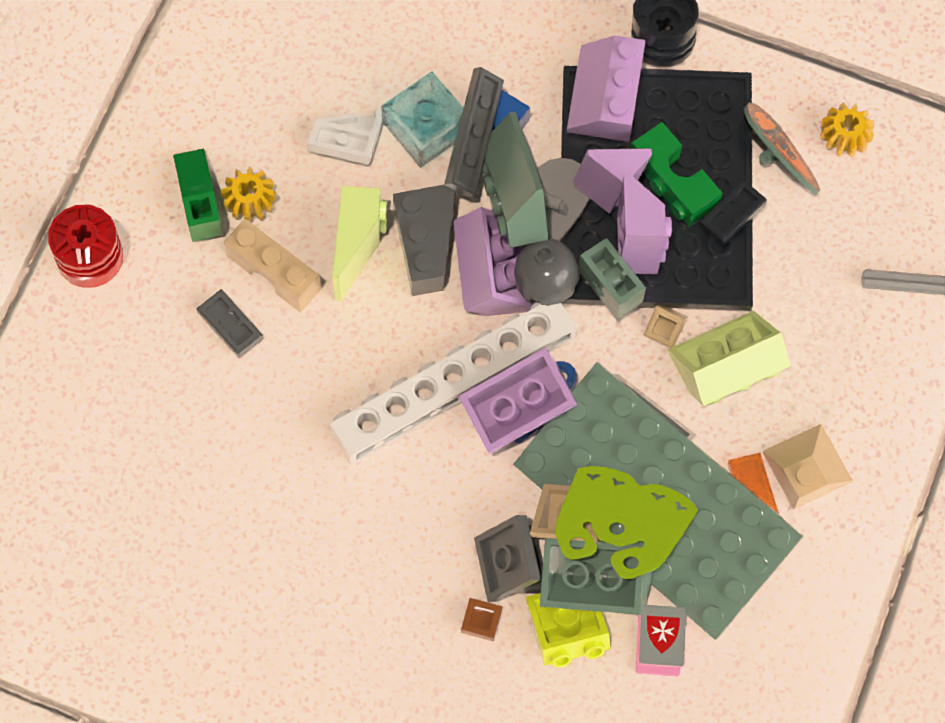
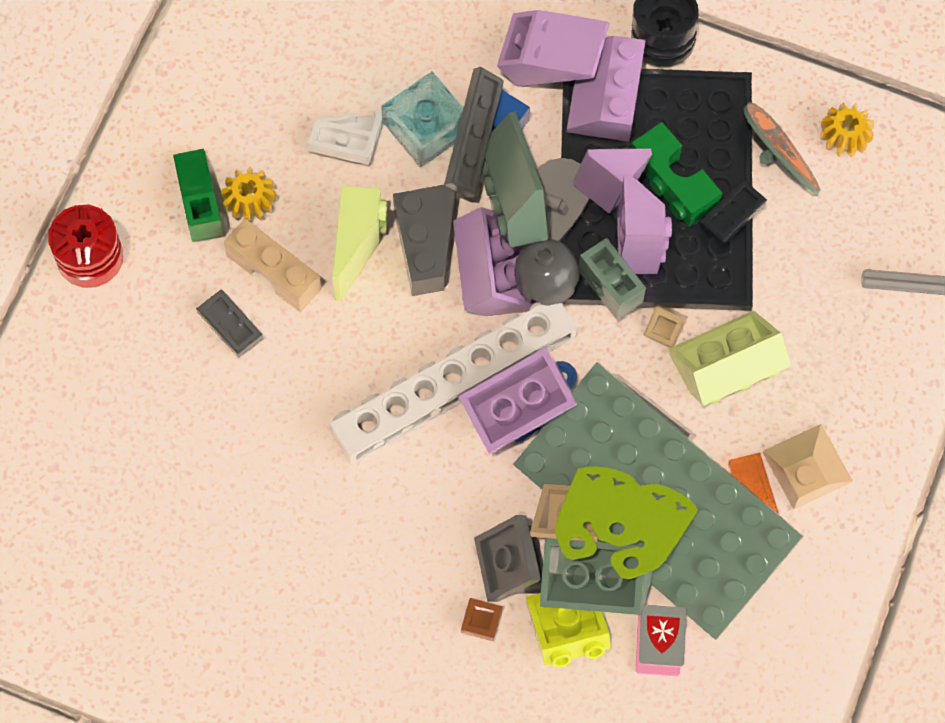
(551, 47): none -> lavender slope

